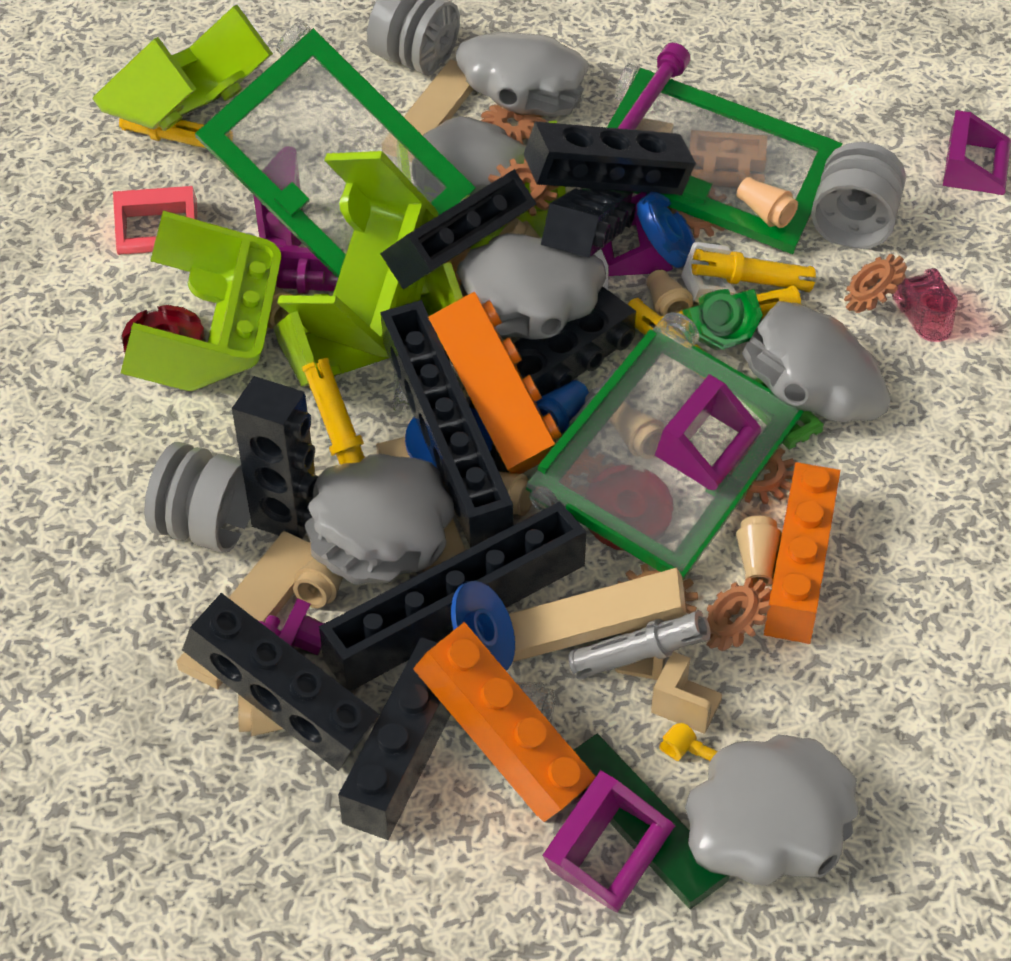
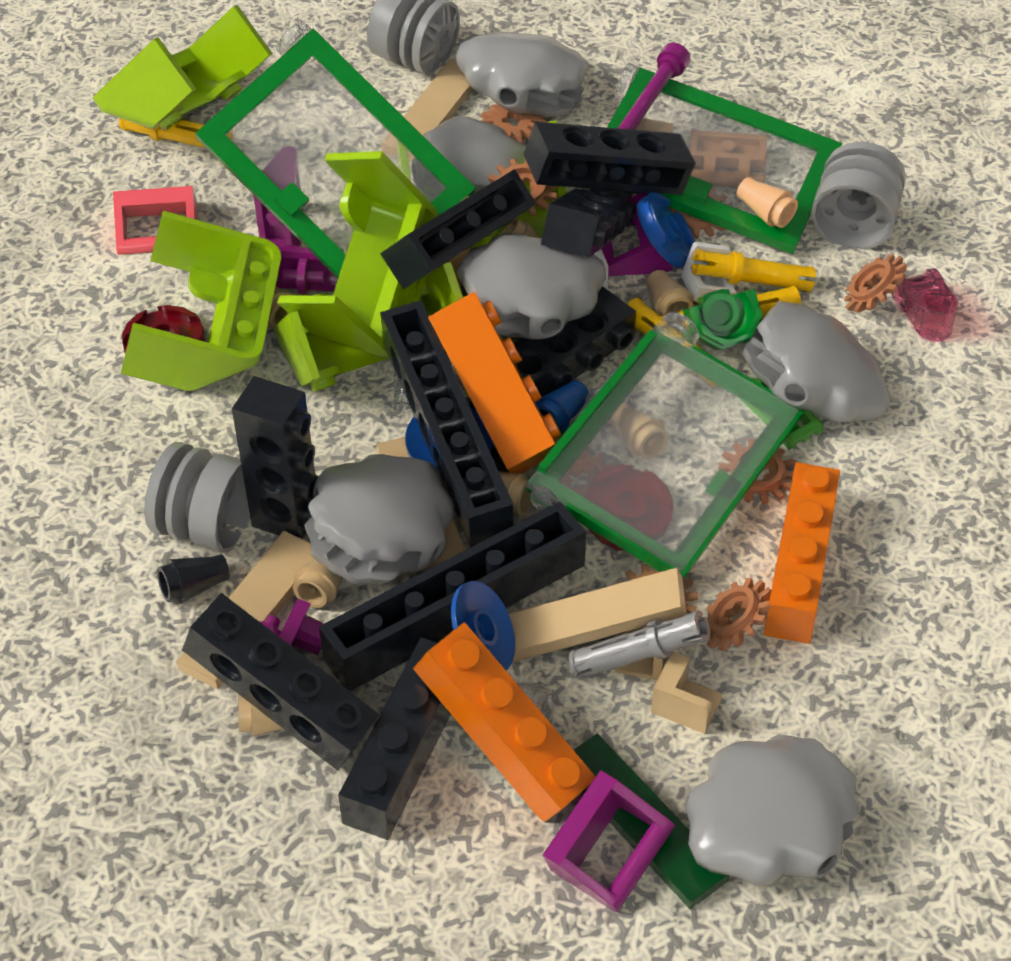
(188, 577): none -> black cone
(344, 441): yellow pin -> none
(681, 739): yellow hand -> none
(709, 399): magenta tile -> none
(759, 547): tan cone -> none
(963, 172): magenta tile -> none

